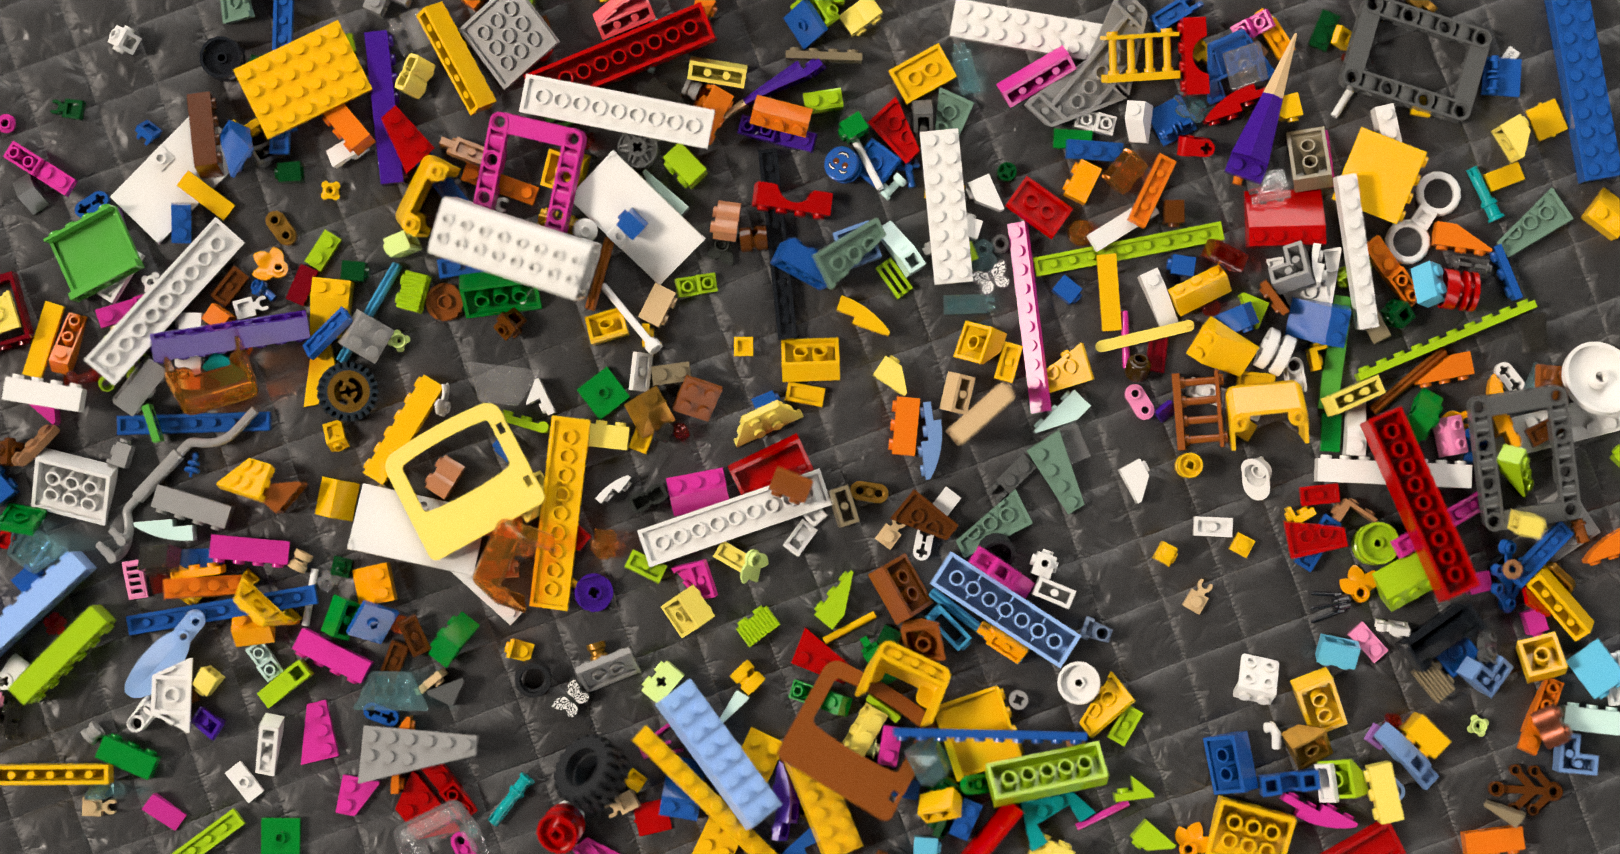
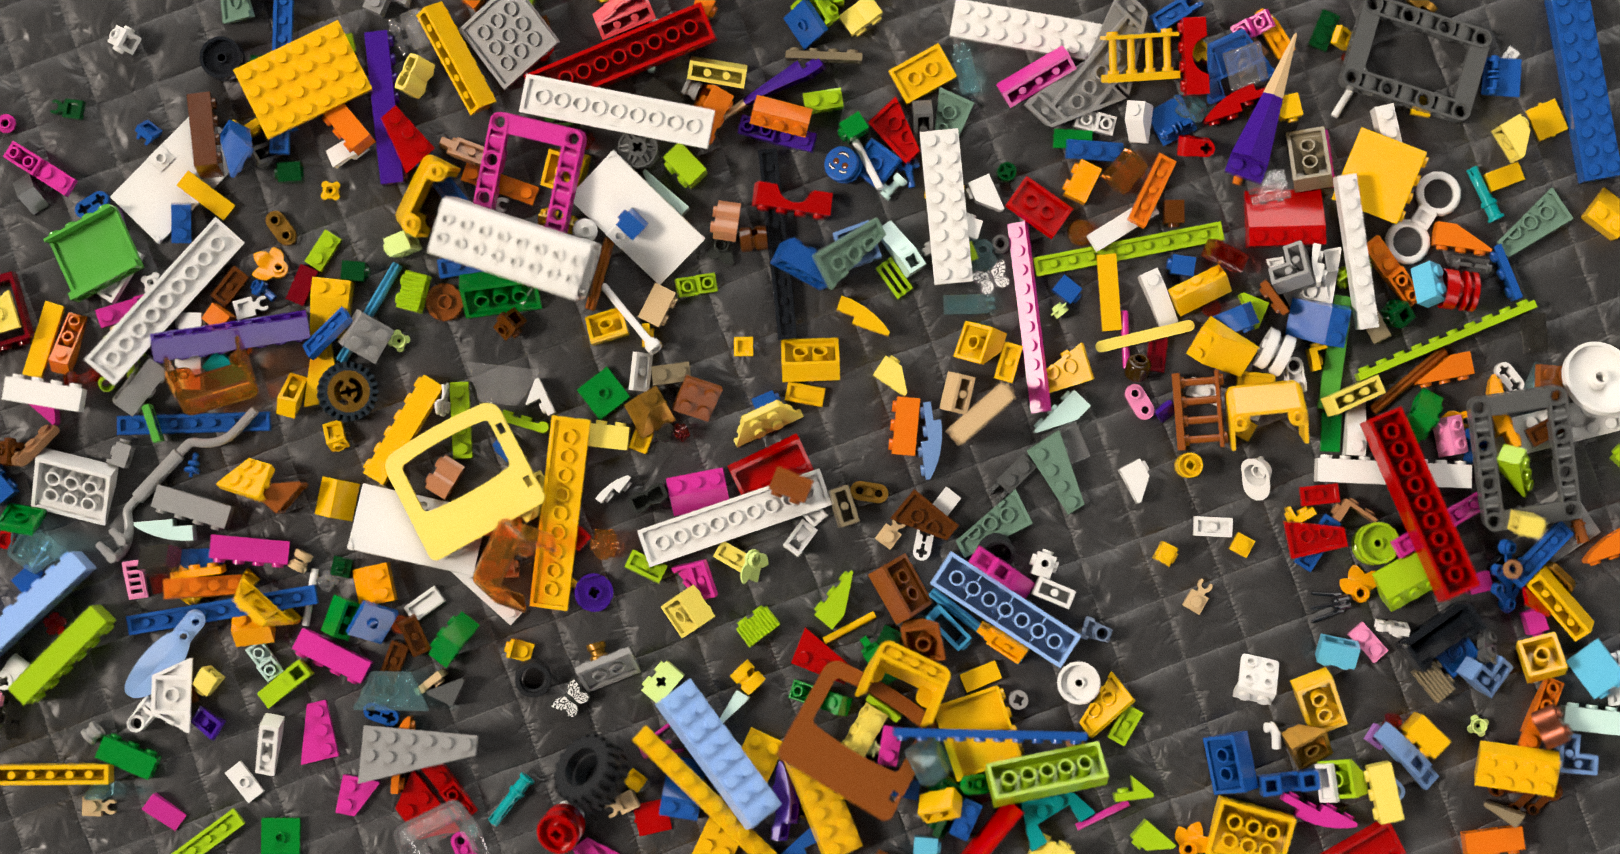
(291, 395): none -> yellow slope
(425, 603): none -> white tile
(459, 403): none -> lime plate
(980, 676): none -> yellow tile
(1059, 309): none -> yellowish green plate
(1517, 768): none -> yellow brick

